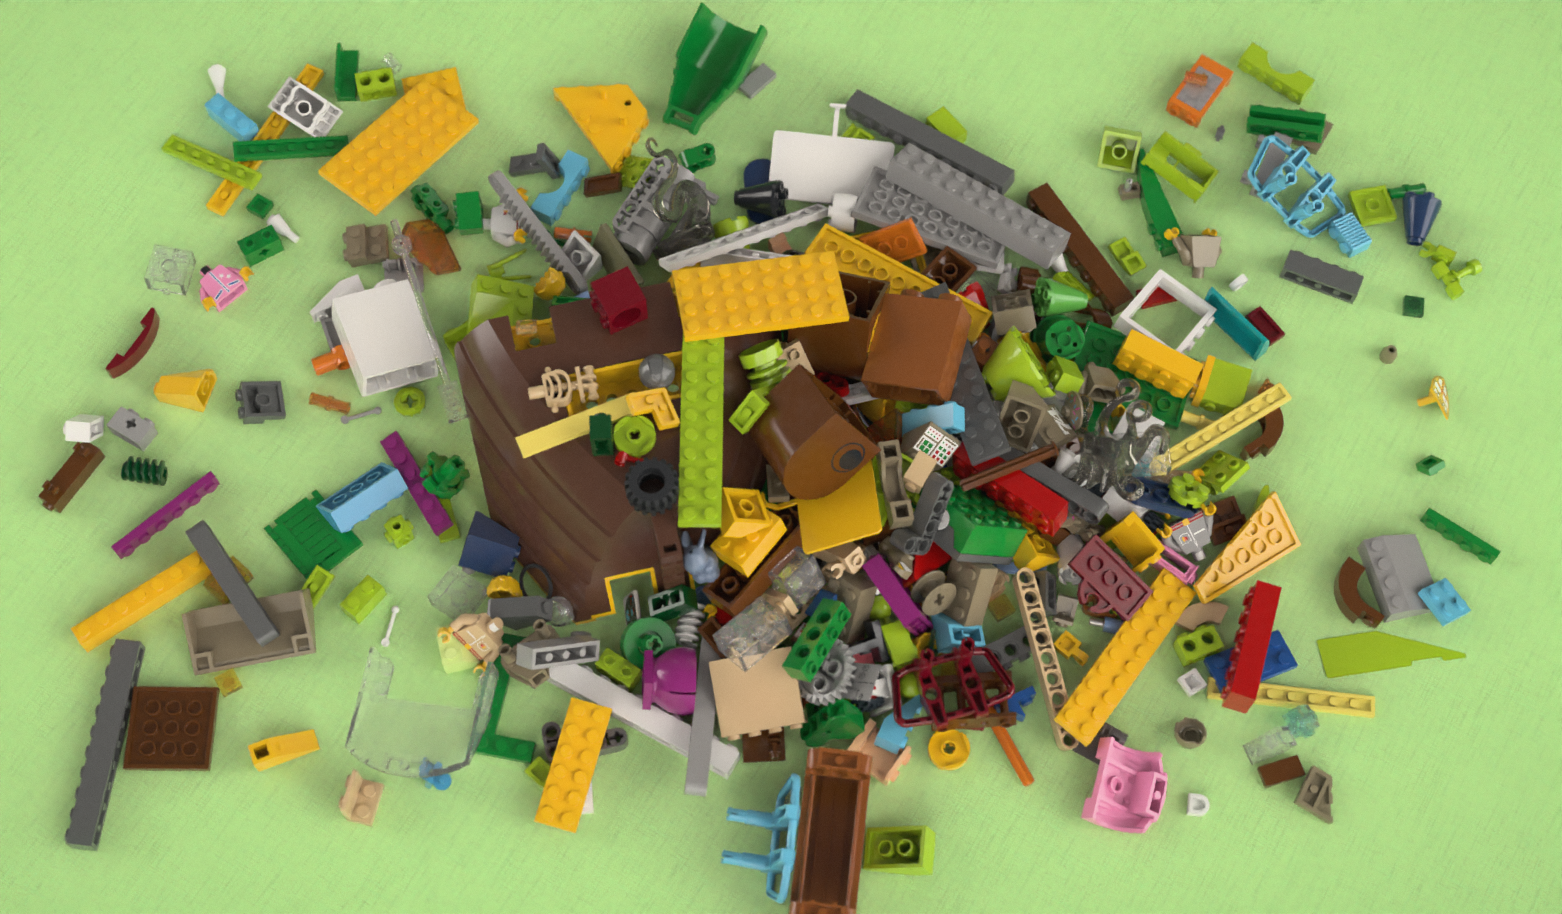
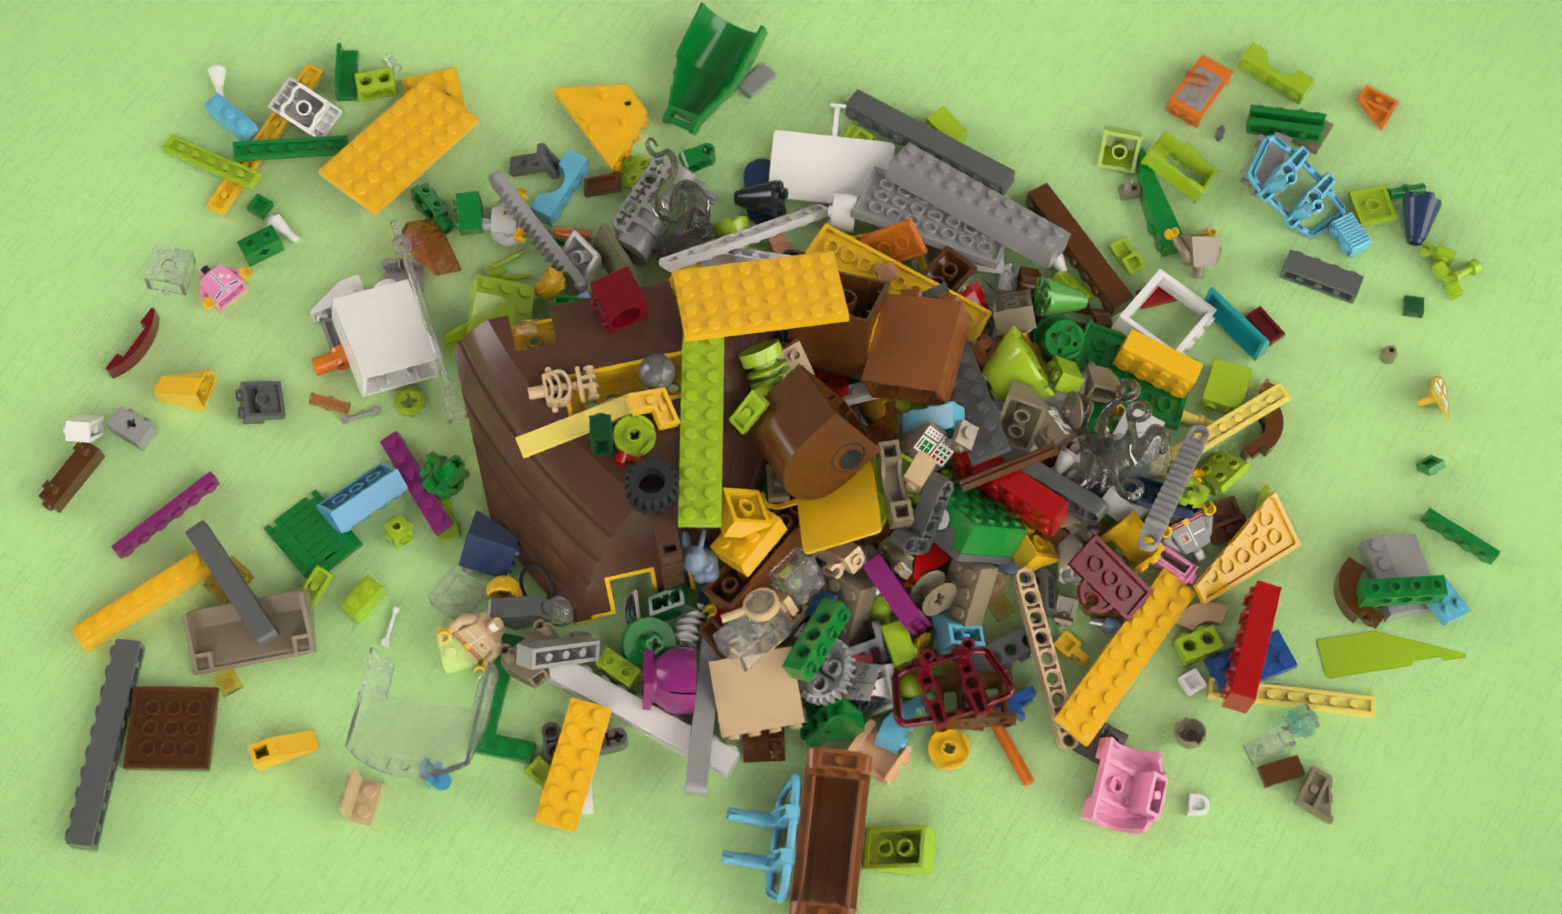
(144, 471): dark green piece -> none
(366, 244): dark tan plate -> none
(757, 605): none -> piece
(887, 271): none -> nougat slope
(963, 437): none -> dark tan bracket
(1173, 488): none -> light grey gear
(1202, 381): yellow plate -> none
(1238, 282): white tile -> none
(1377, 105): none -> orange wing
(1401, 591): none -> green brick

